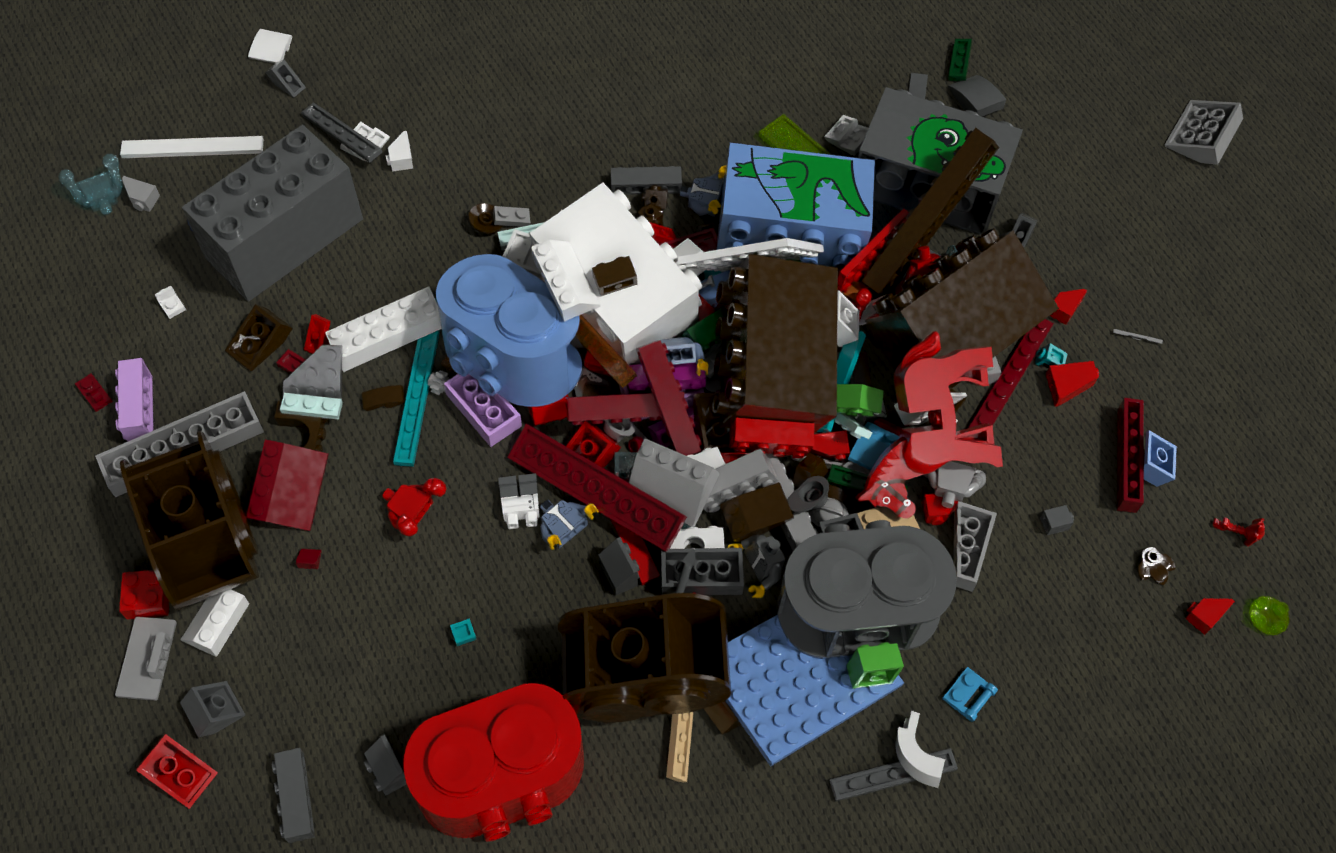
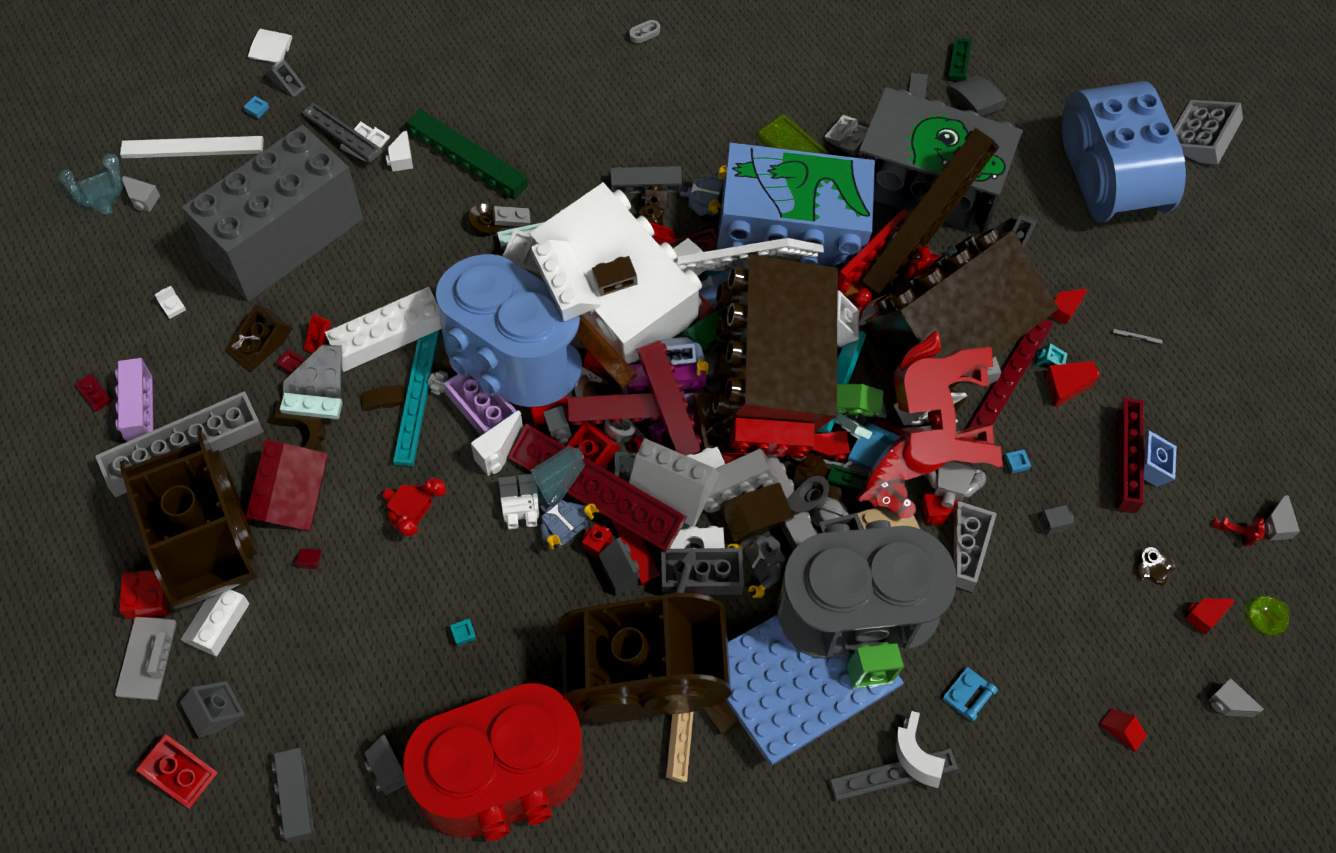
(256, 107): none -> dark azure plate
(467, 154): none -> dark green brick
(495, 445): none -> white slope
(558, 425): none -> dark grey brick
(558, 474): none -> clear light blue slope
(596, 540): none -> red brick
(642, 31): none -> light grey plate
(1017, 461): none -> dark azure plate
(1123, 149): none -> medium blue brick
(1125, 728): none -> red slope
(1234, 701): none -> light grey slope
(1282, 521): none -> light grey slope

